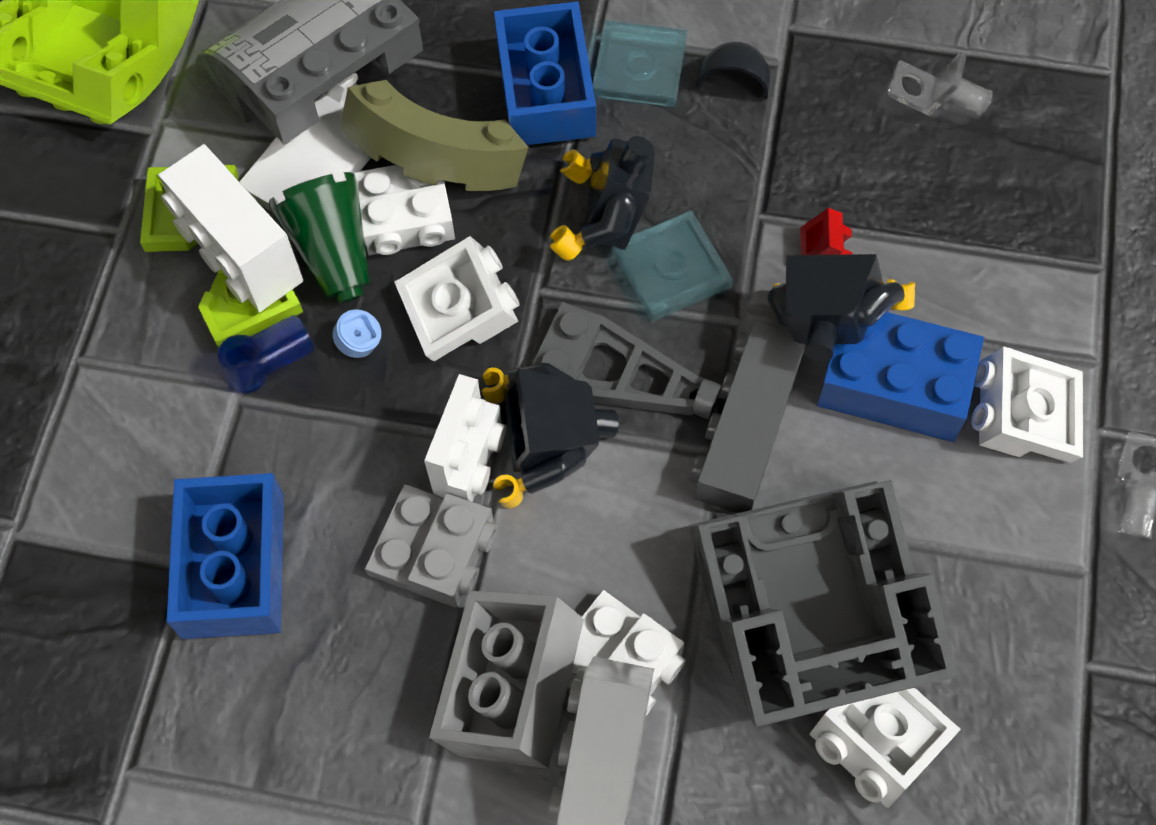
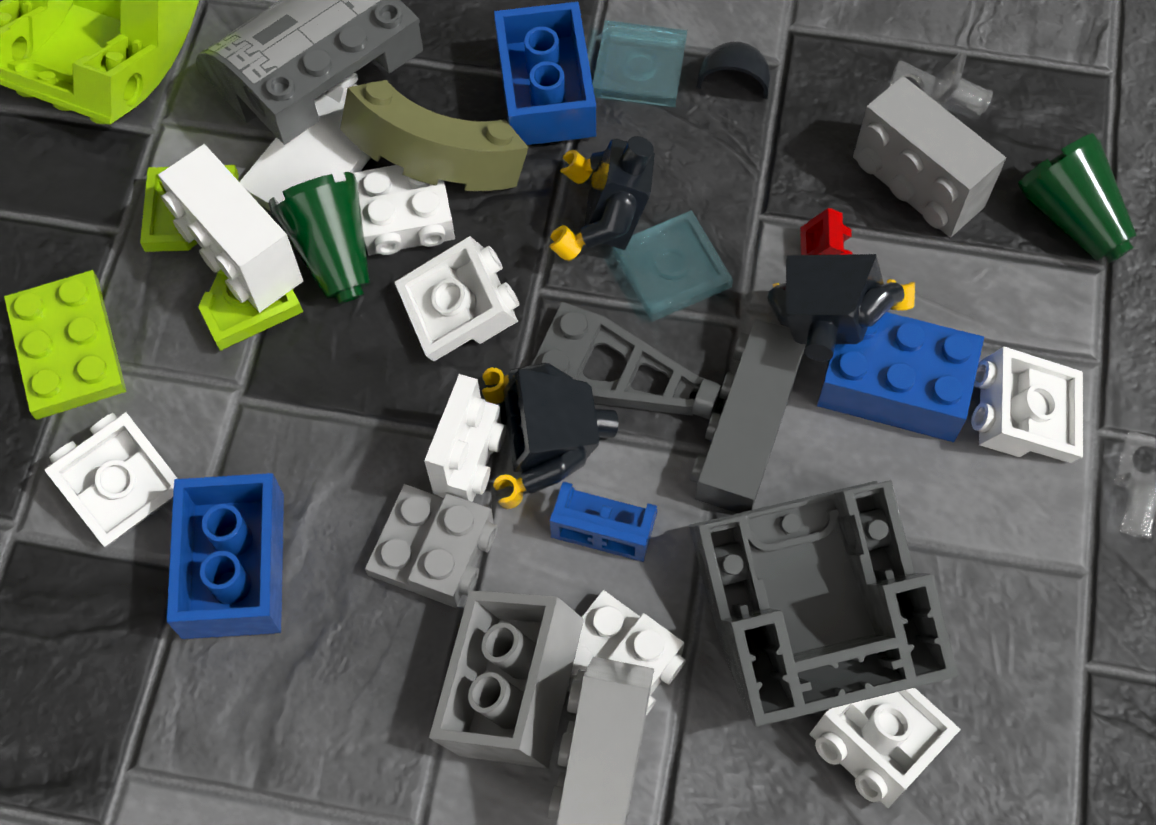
(64, 345): none -> lime plate
(112, 477): none -> white plate
(265, 351): clear blue piece -> none
(356, 333): light blue tile -> none
(602, 523): none -> blue hinge
(927, 156): none -> light grey brick
(1083, 198): none -> dark green cone

